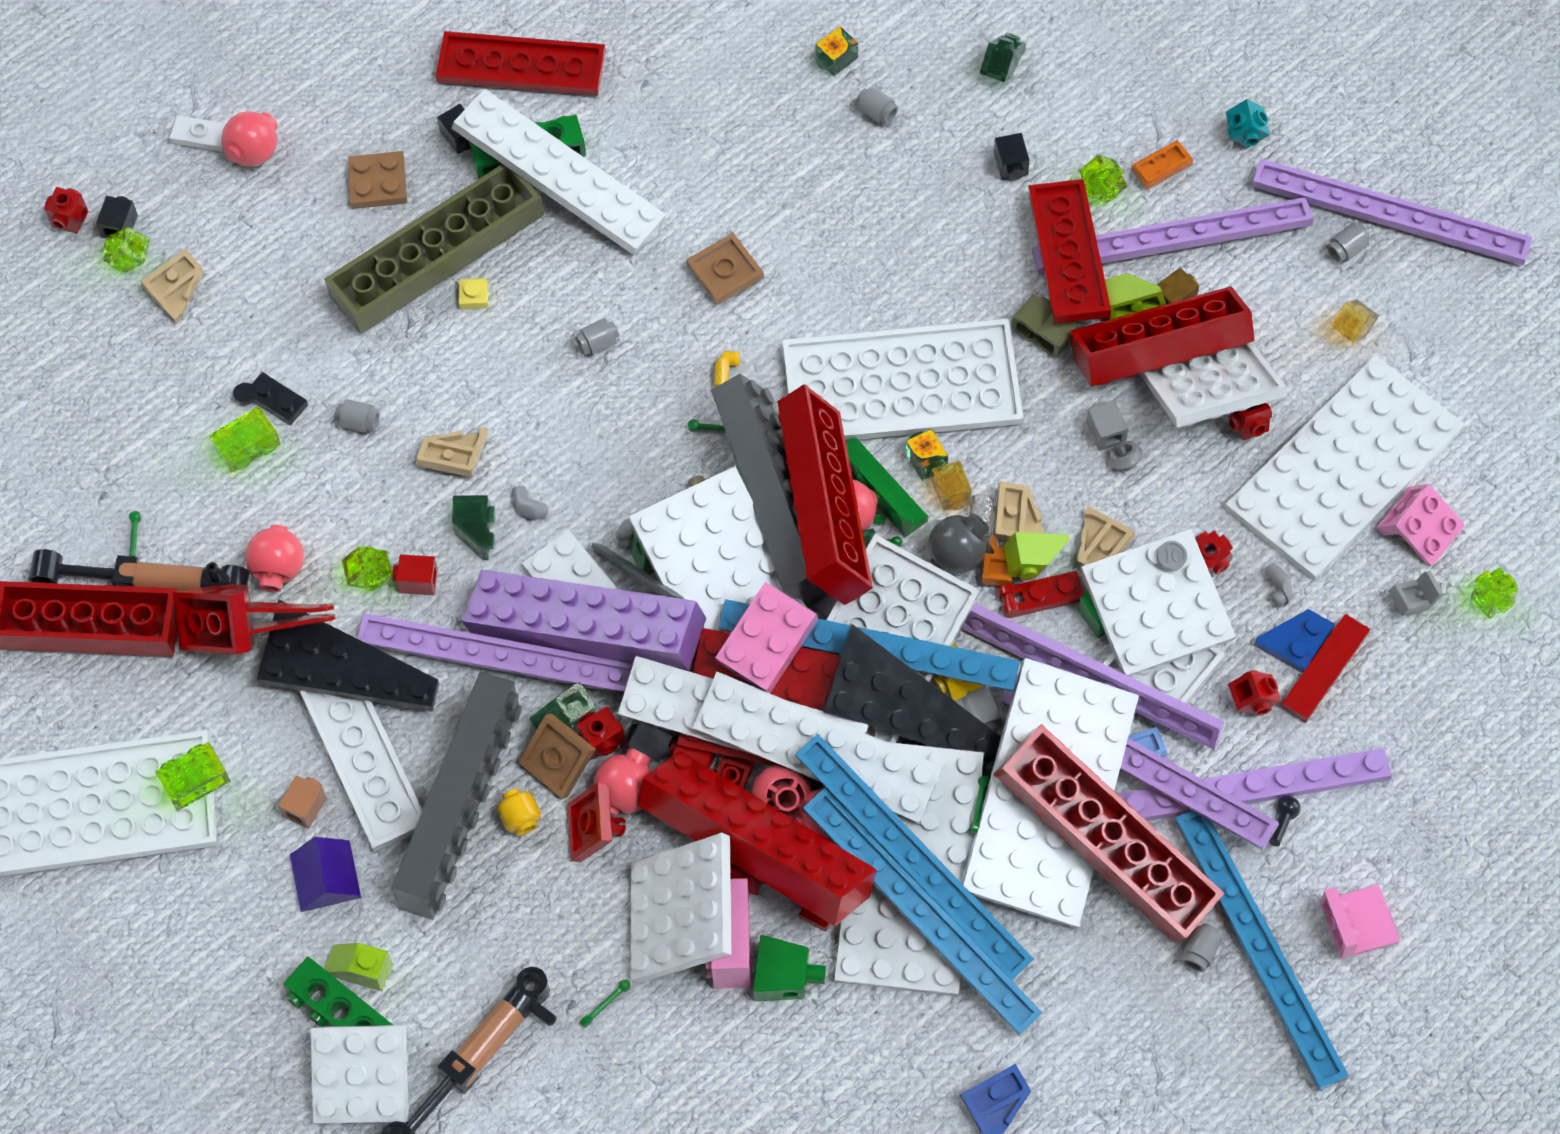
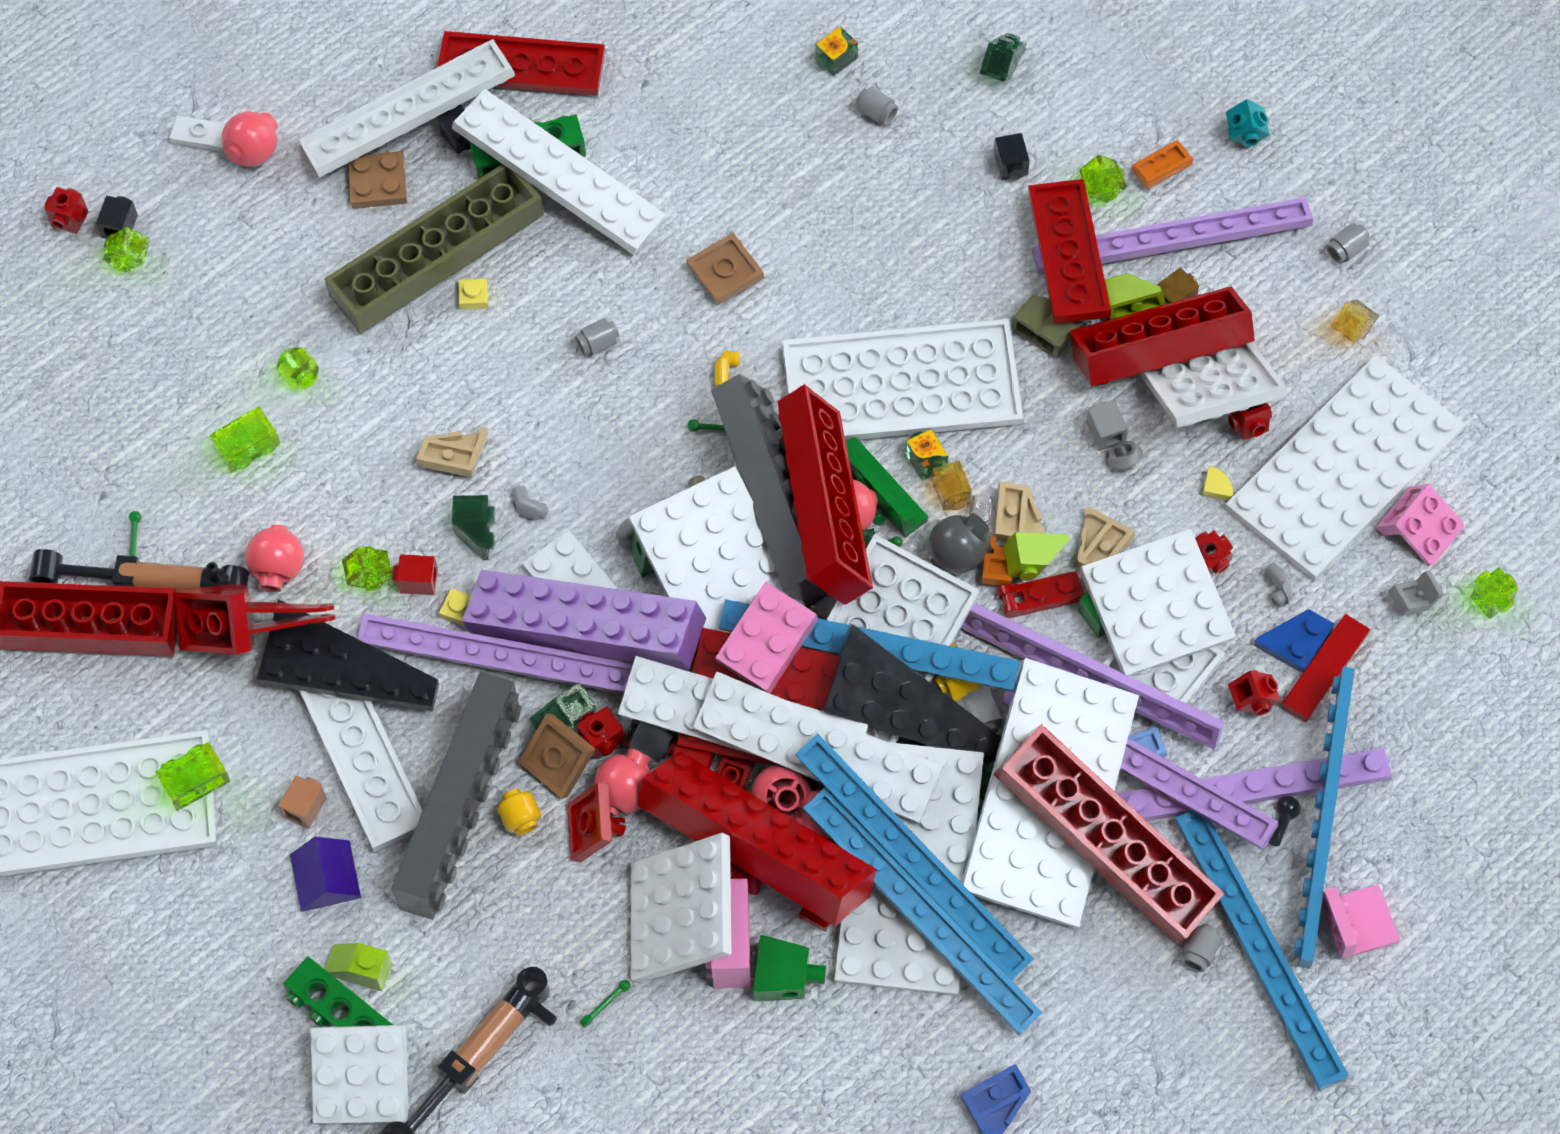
(174, 284): tan wing -> none
(272, 397): black hinge -> none
(297, 368): none -> clear neon green head
(357, 416): light grey brick -> none
(406, 108): none -> white plate
(455, 606): none -> light yellow plate
(631, 568): dark grey piece -> none
(983, 781): green hinge -> none
(1172, 555): light grey piece -> none
(1217, 485): none -> light yellow tile
(1322, 828): none -> dark azure plate
(1392, 212): lavender plate -> none

